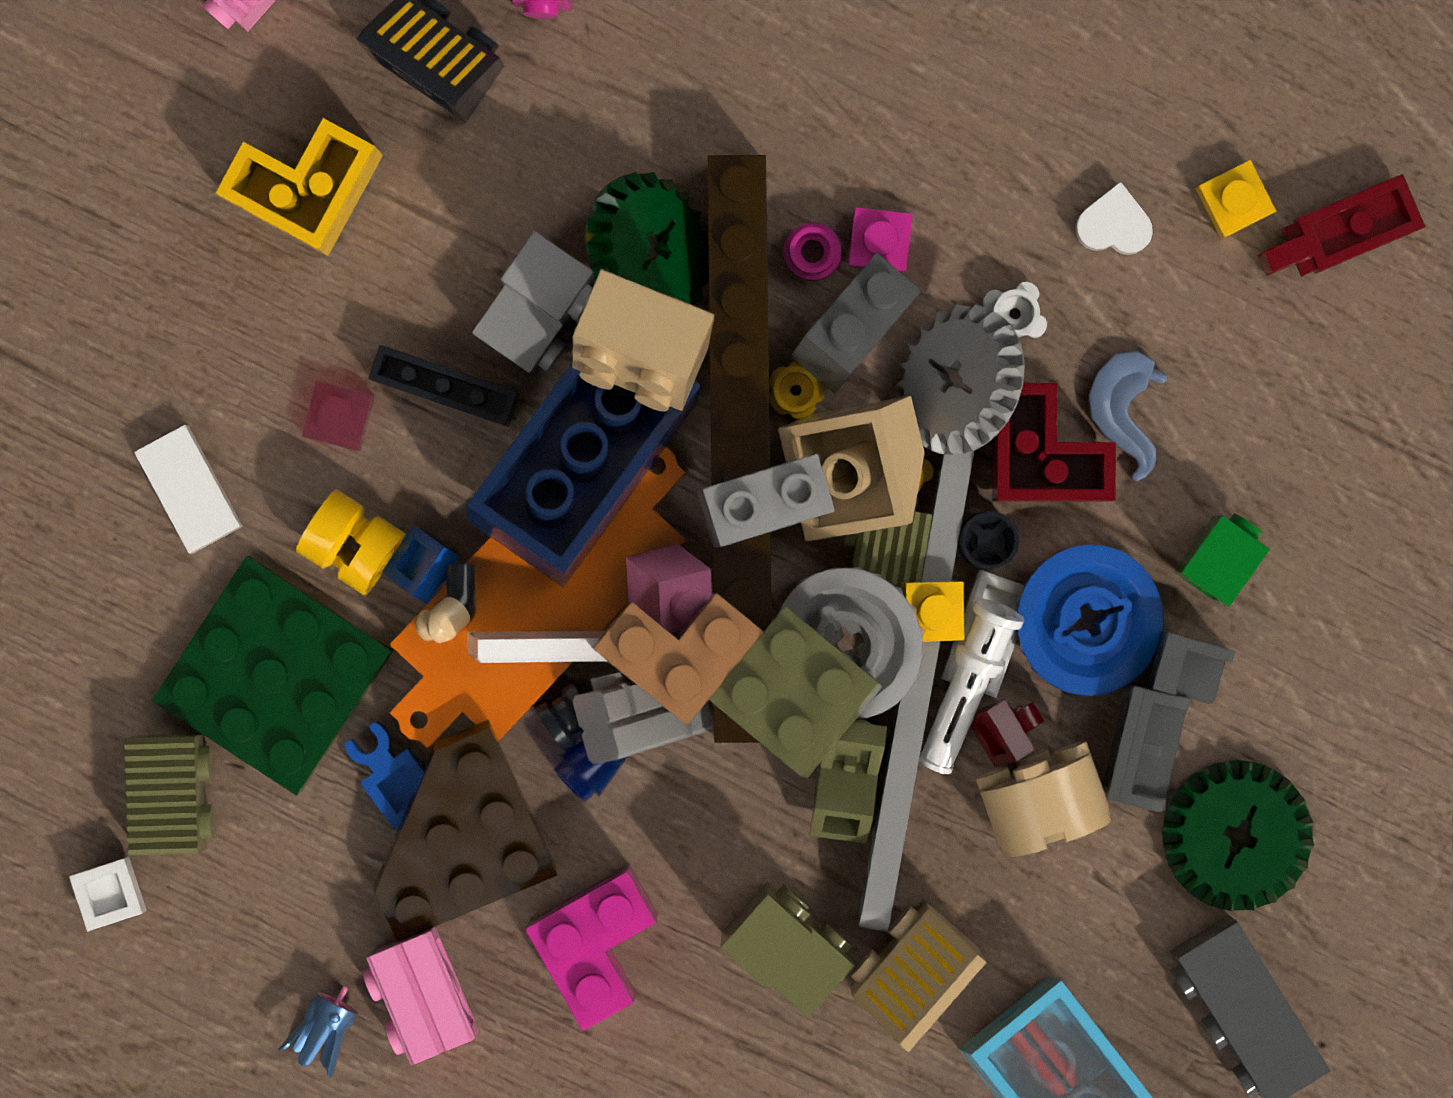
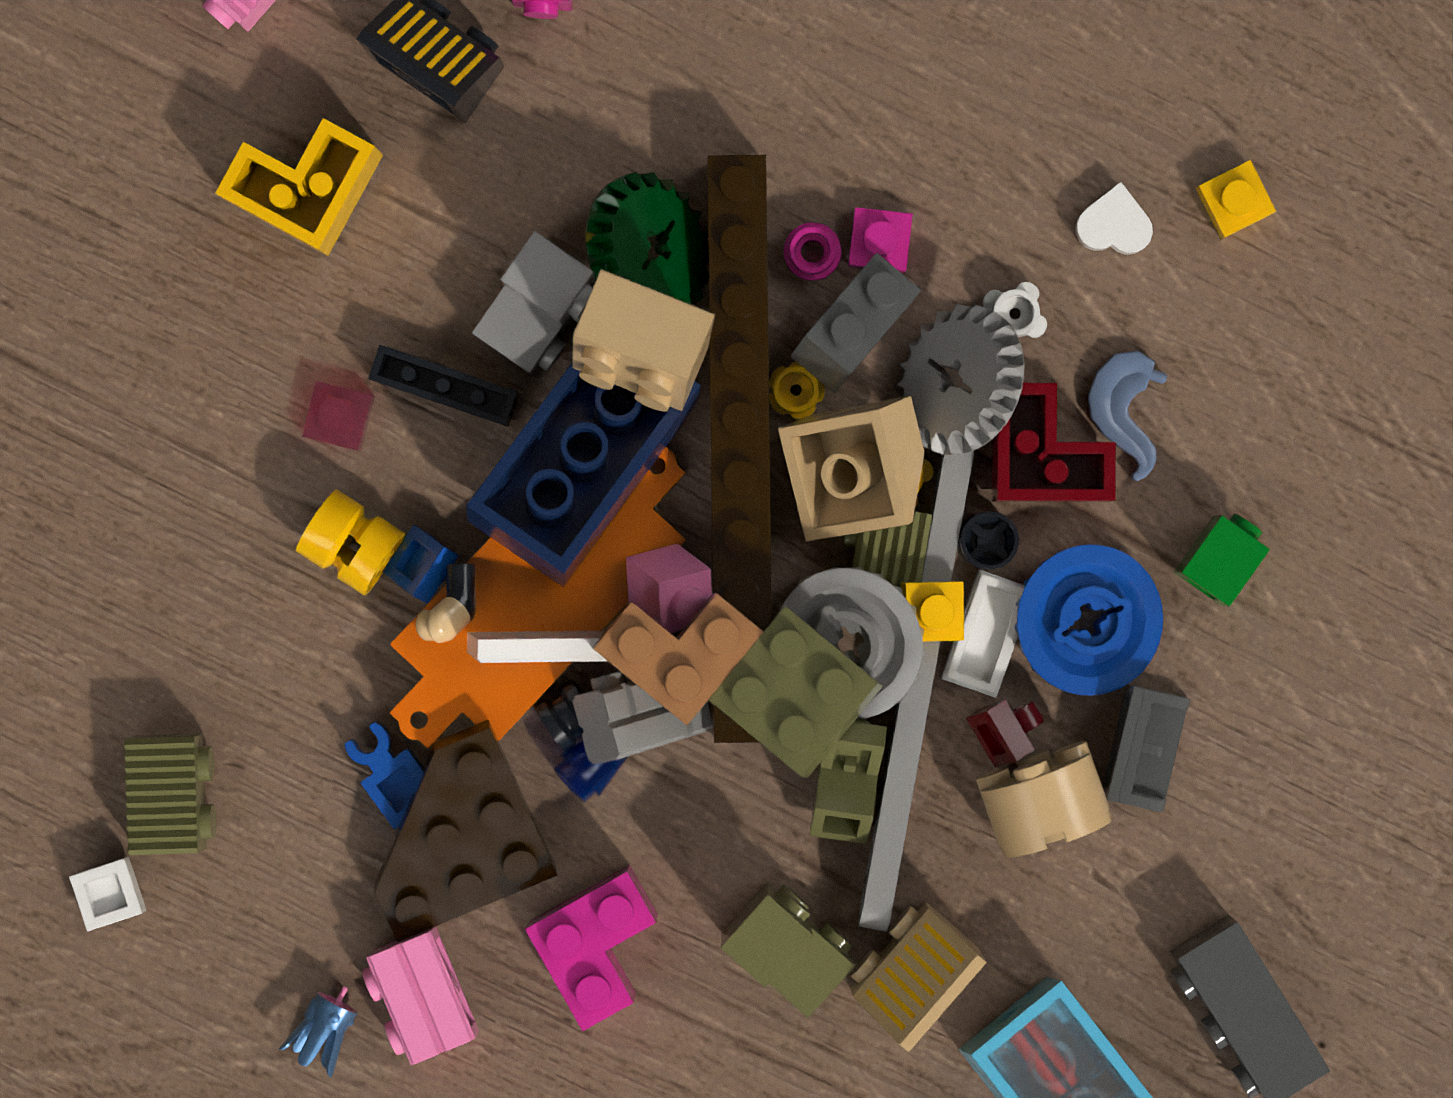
(188, 489): white tile -> none
(272, 675): dark green plate -> none
(765, 501): light grey brick -> none
(976, 658): white pin -> none
(1188, 667): dark grey panel -> none
(1223, 797): dark green gear -> none
(1346, 229): dark red hinge -> none

